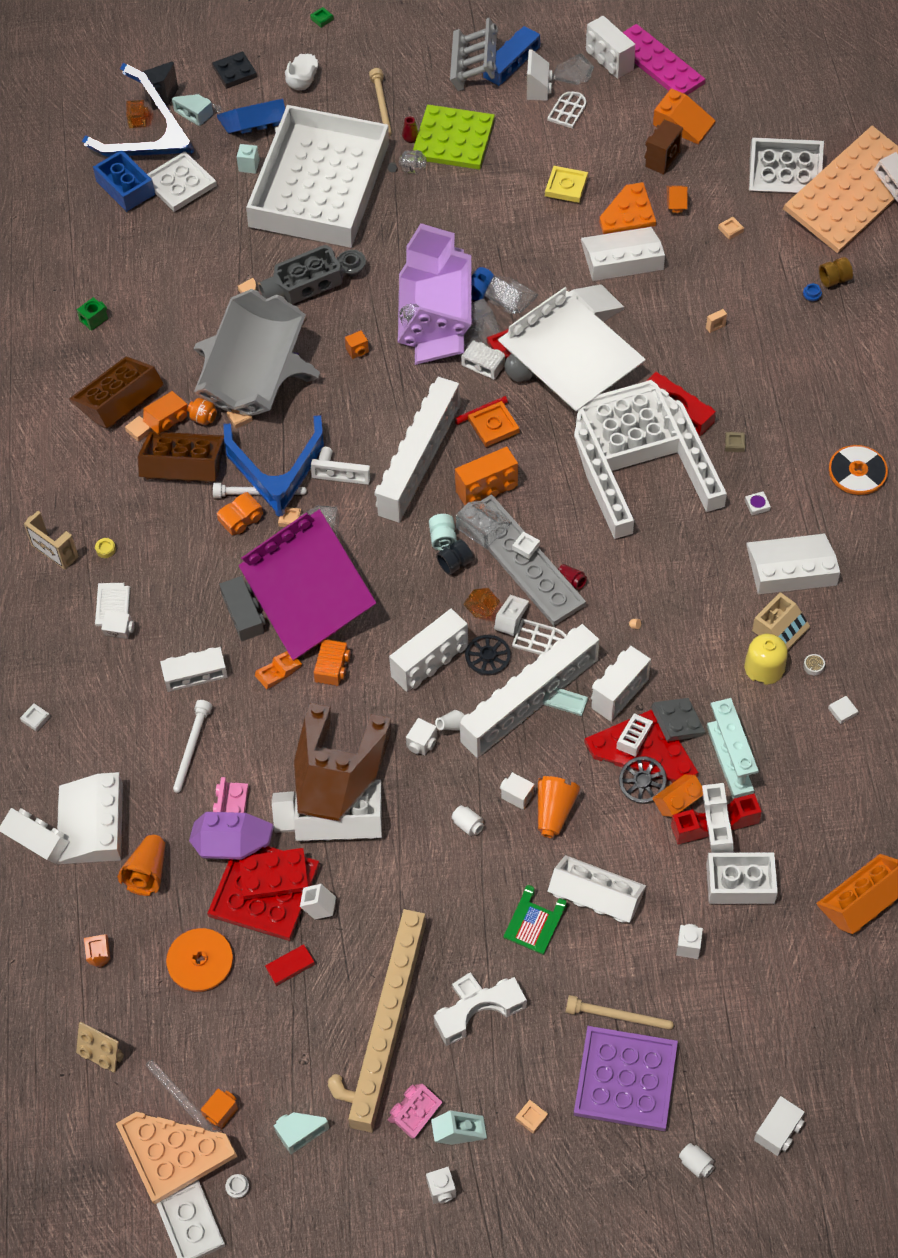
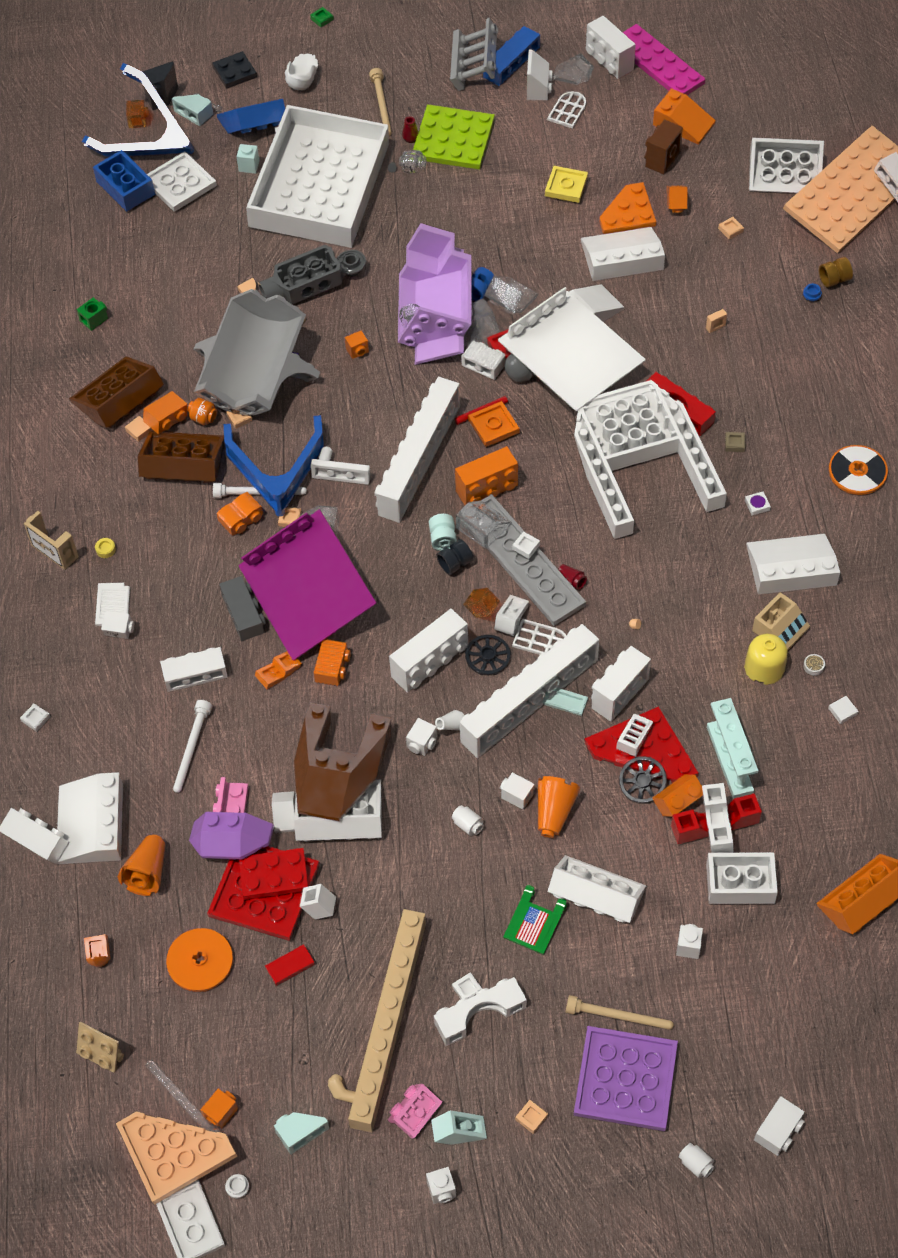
(677, 719): dark grey plate -> none

